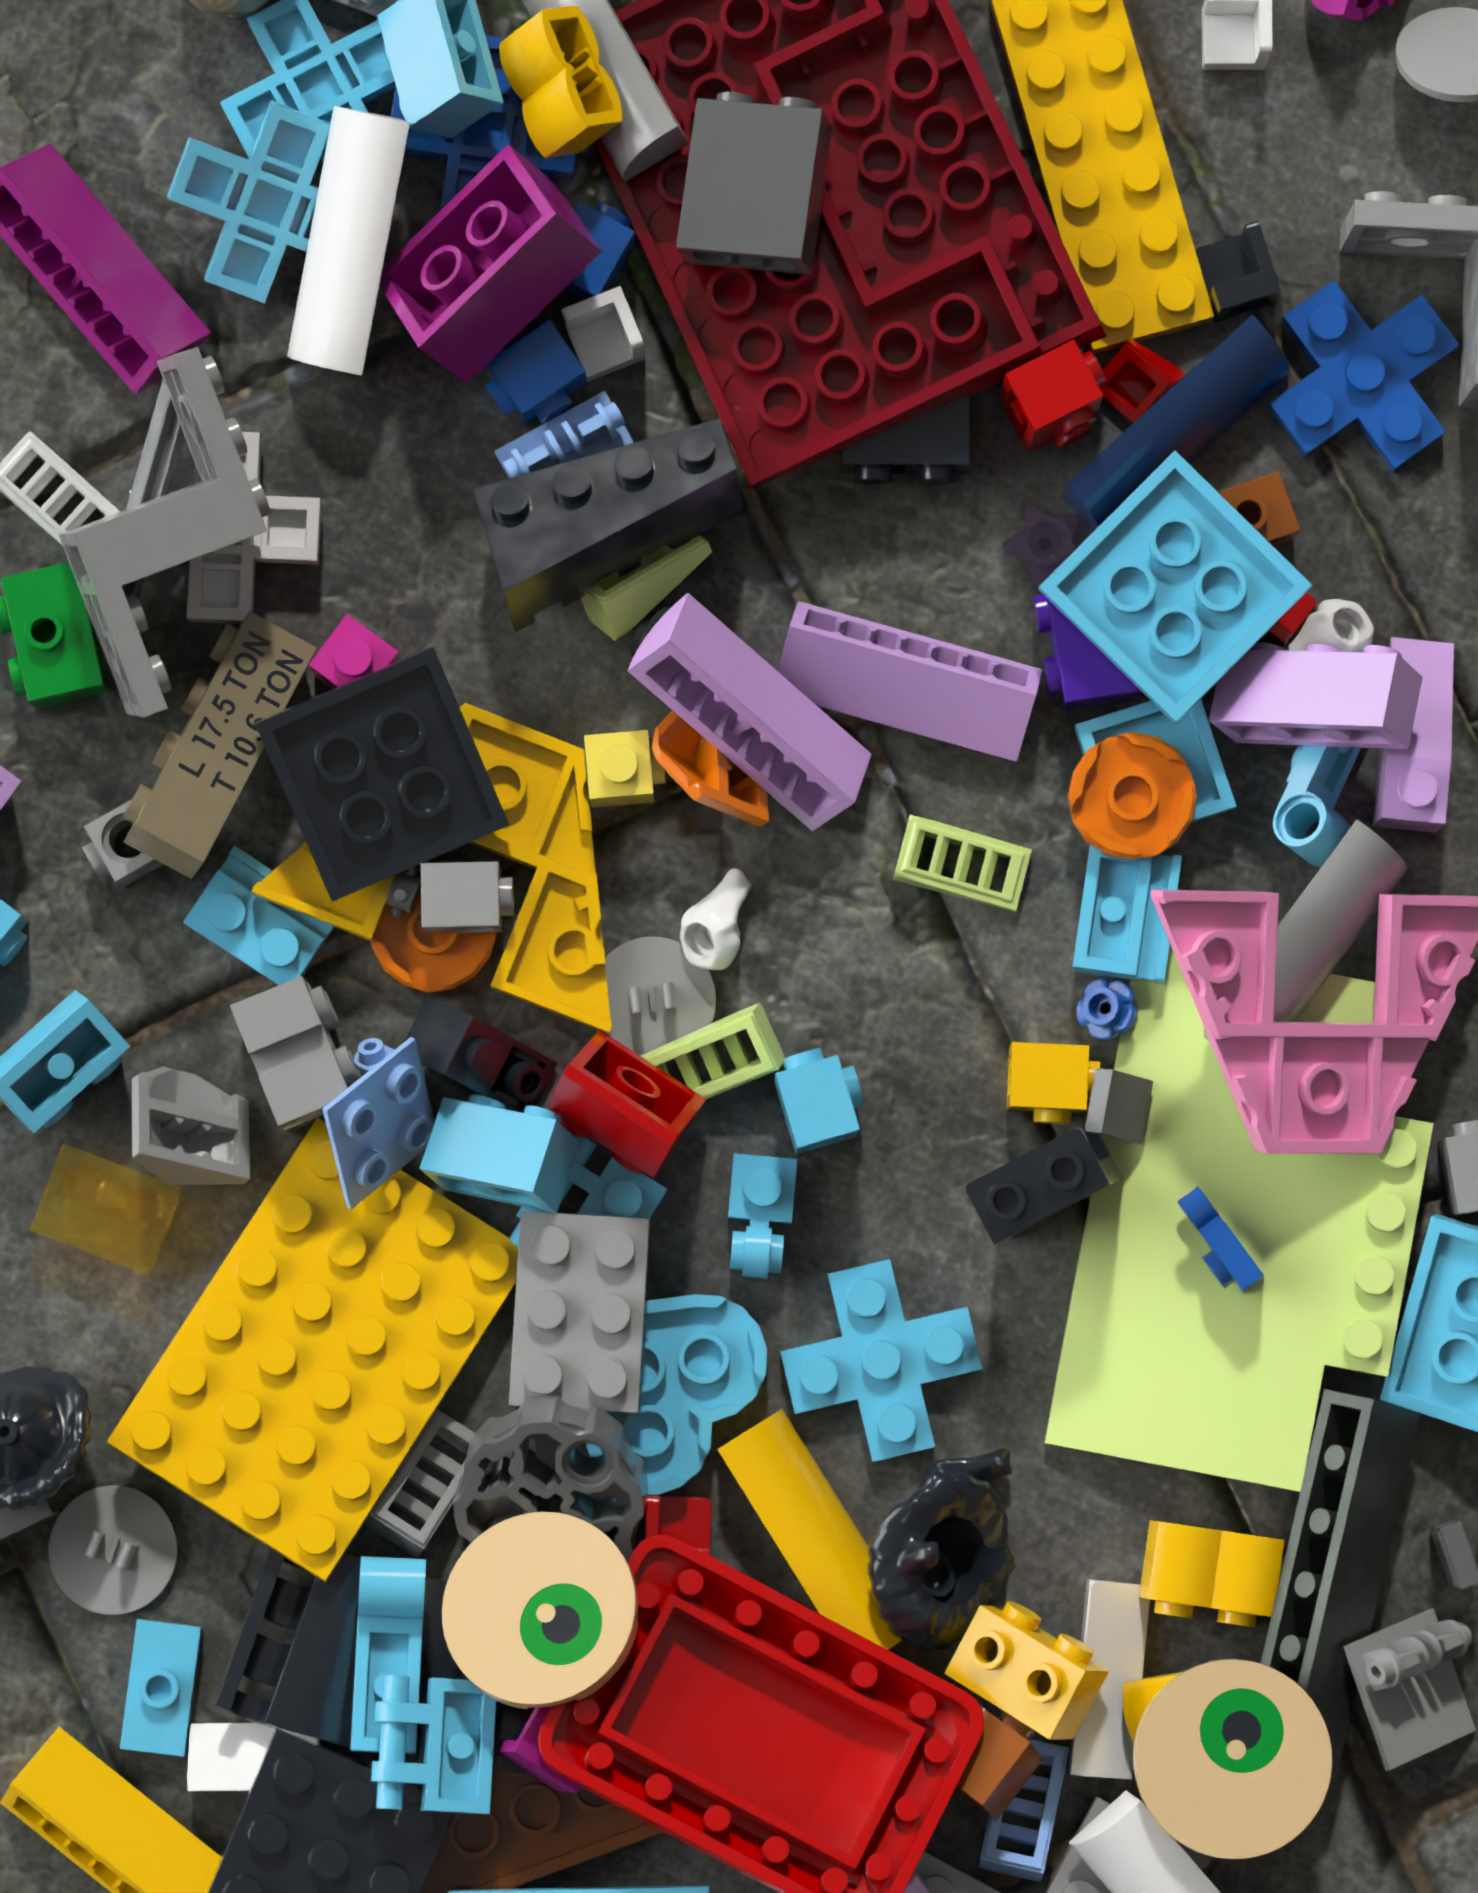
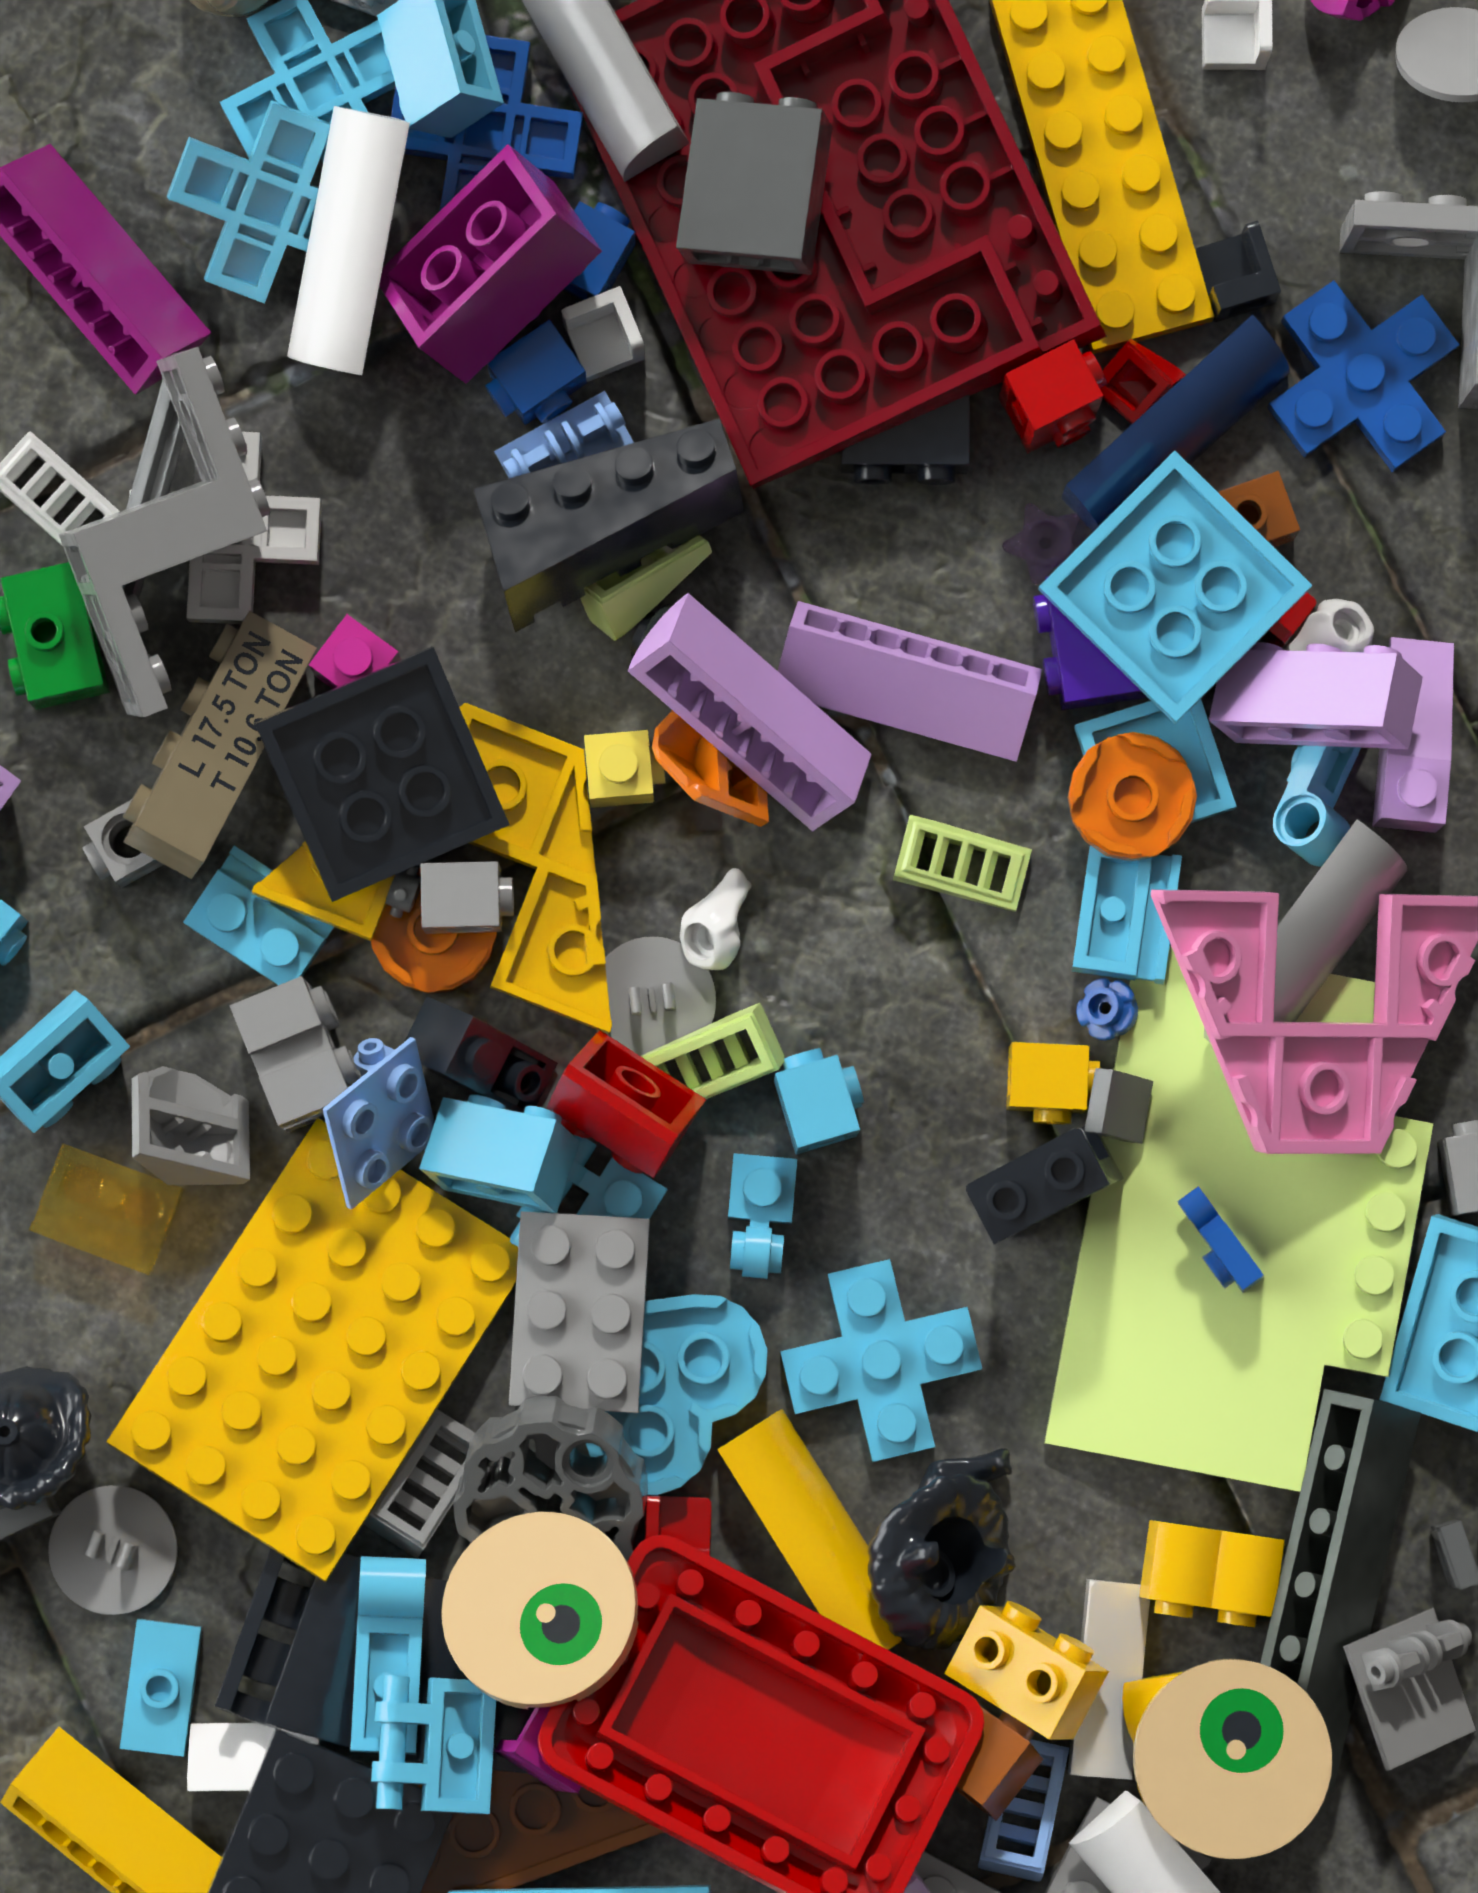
(560, 81): yellow brick -> none

